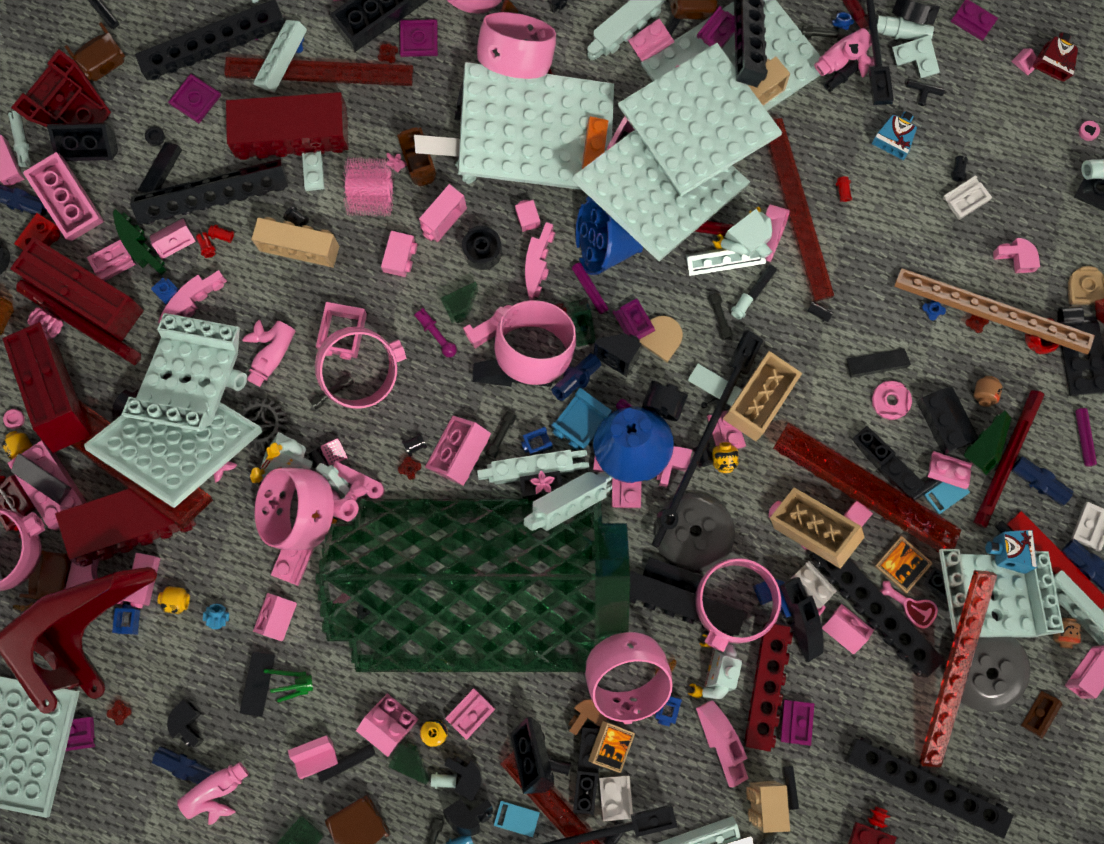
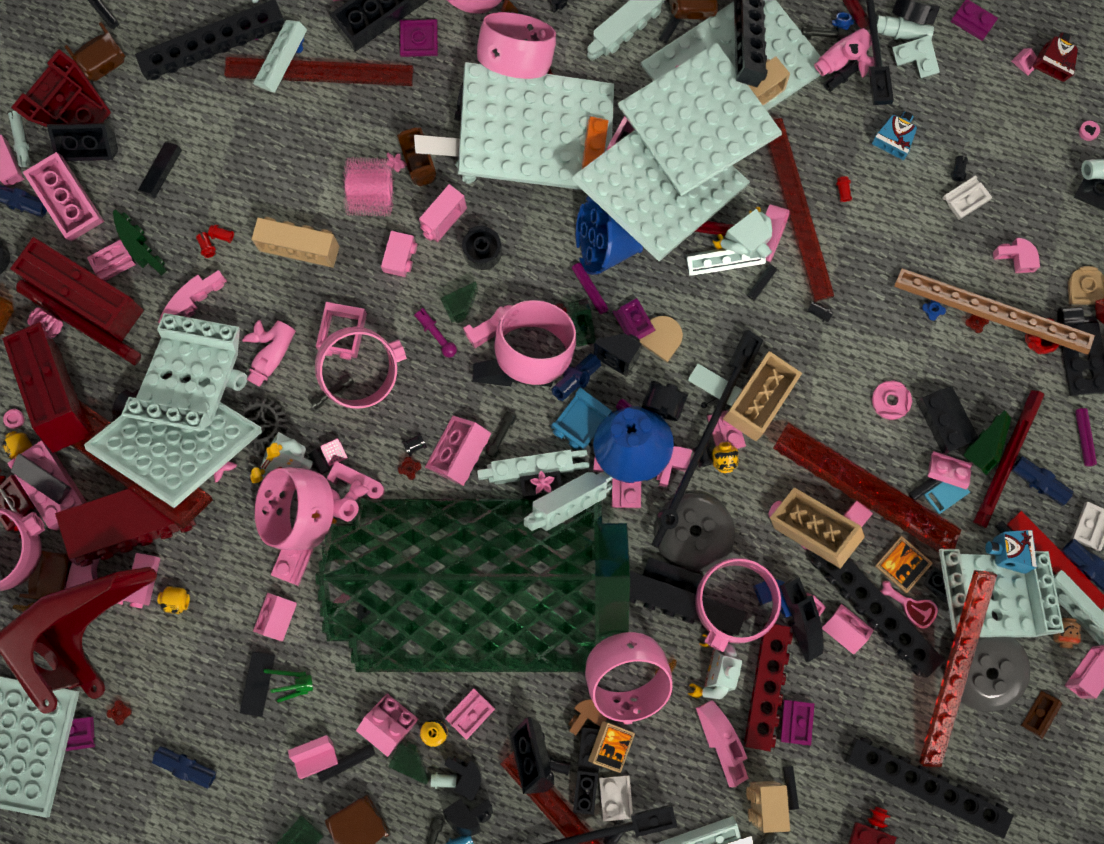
(40, 229): red brick -> none
(126, 620): blue window -> none
(144, 214): black brick -> none
(155, 136): black tile -> none
(165, 290): blue window -> none
(172, 239): bright pink panel -> none
(180, 720): black brick -> none
(194, 98): magenta tile -> none
(214, 786): bright pink piece -> none
(215, 616): dark azure gear -> none
(287, 125): dark red brick -> none
(291, 213): black bush -> none
(313, 171): light aqua plate -> none
(336, 483): light aqua hinge -> none
(385, 48): clear red plate -> none
(518, 819): medium azure piece -> none
(527, 215): bright pink brick -> none
(535, 268): bright pink slope -> none
(536, 442): blue window -> none
(651, 40): bright pink plate -> none
(669, 712): blue window -> none
(715, 300): pearl dark grey bar -> none
(718, 28): magenta plate -> none
(739, 310): light aqua pin -> none
(815, 584): white plate -> none
(878, 362): black slope -> none
(887, 463): black slope -> none
(925, 89): black piece -> none
(988, 391): medium nougat head -> none

